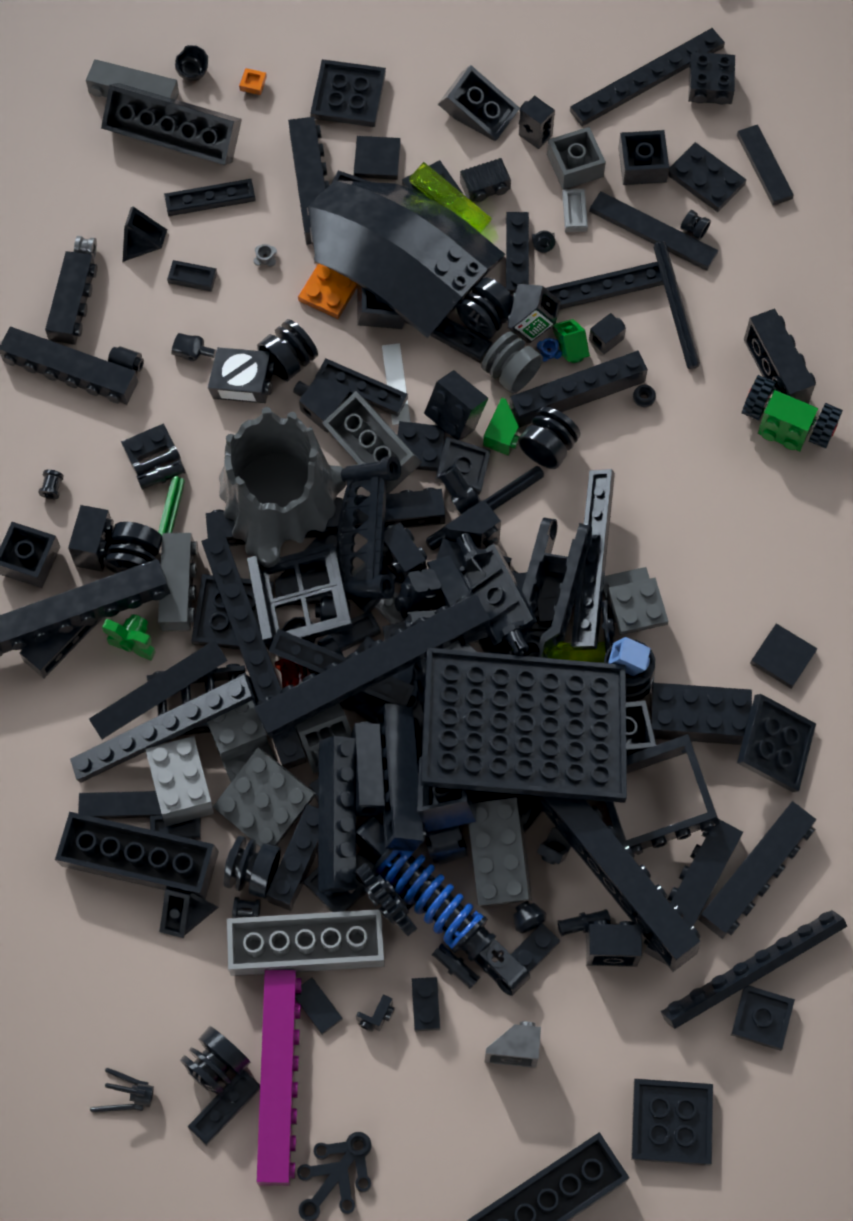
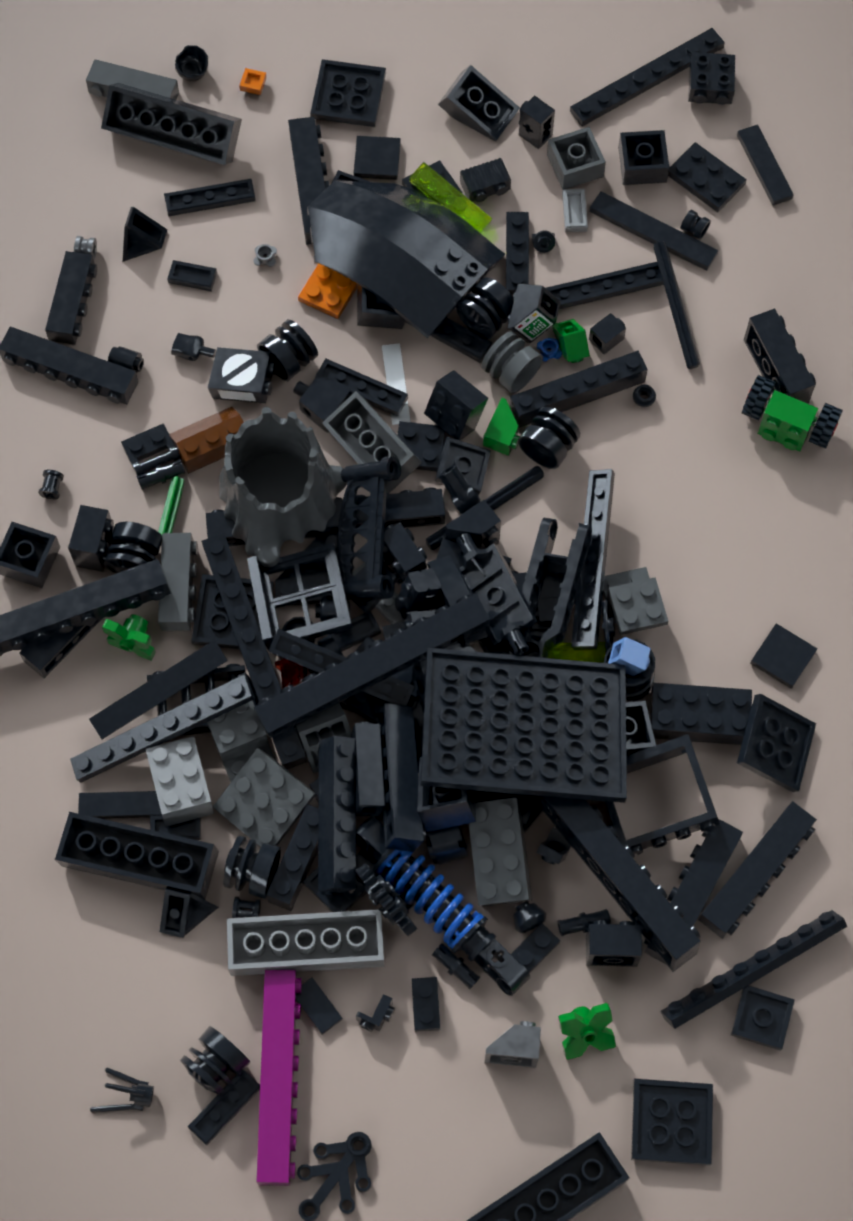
(206, 439): none -> reddish brown slope
(586, 1028): none -> green plant

